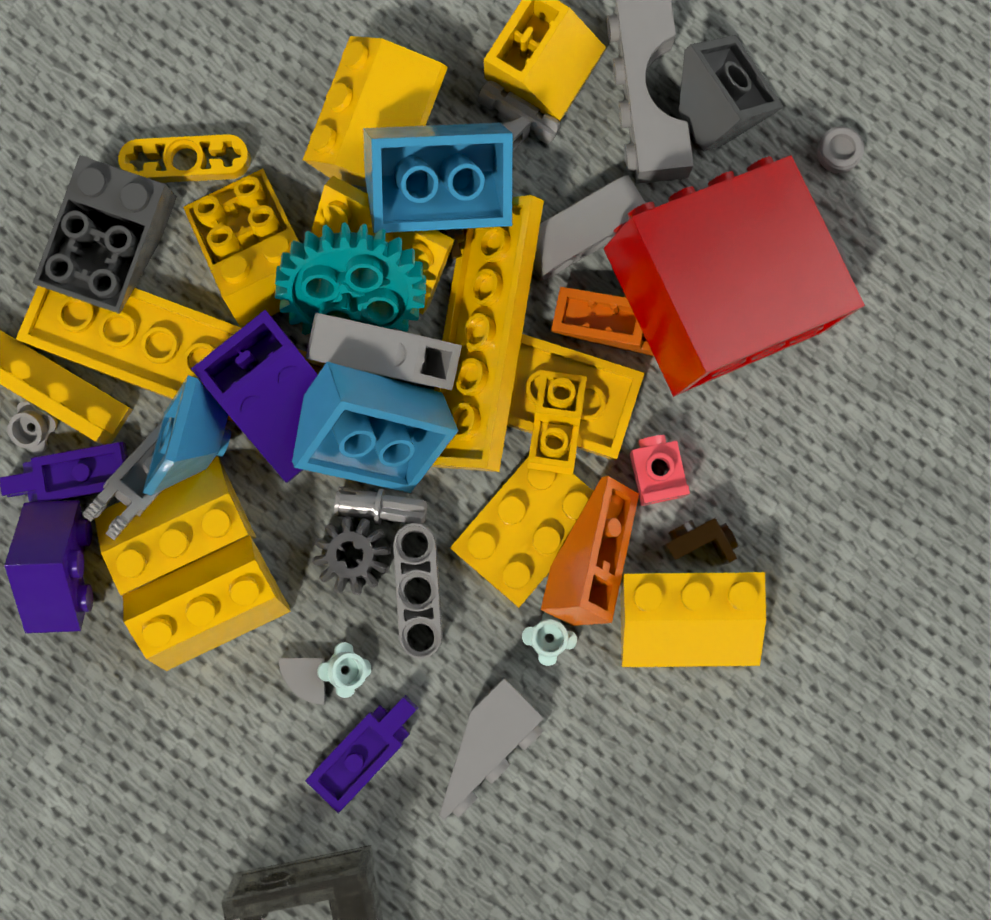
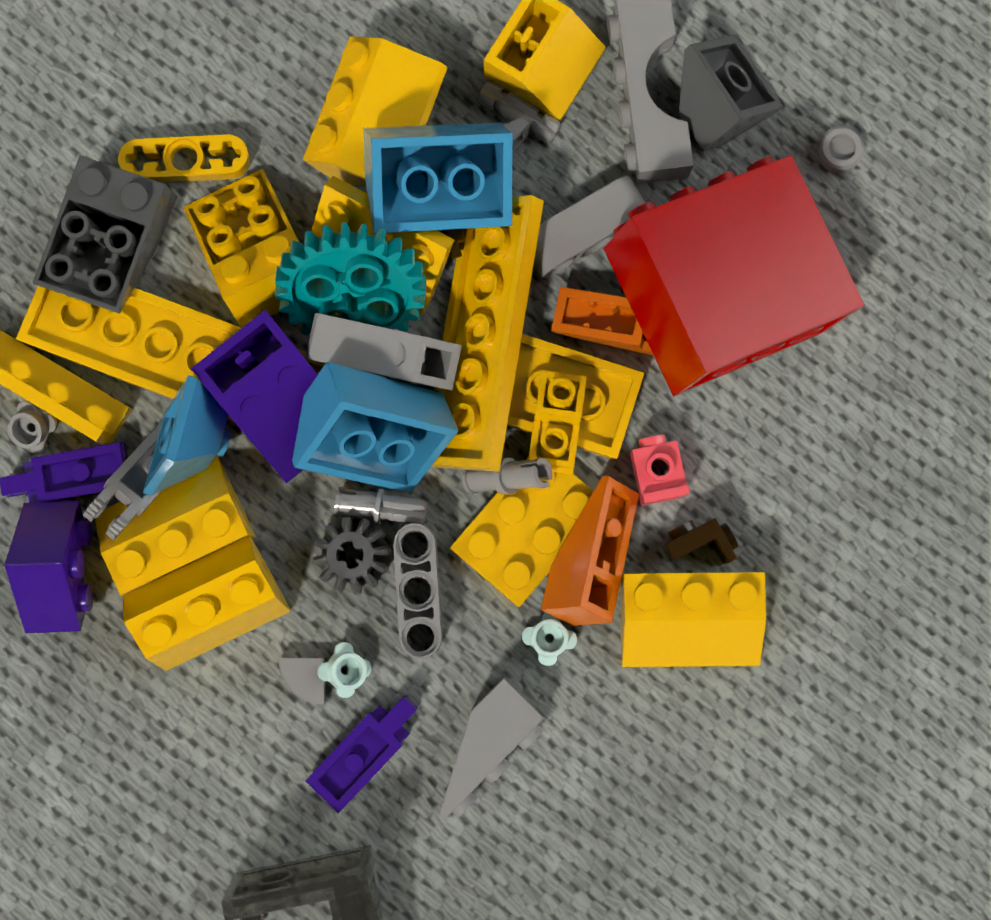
(512, 476): none -> light grey pin

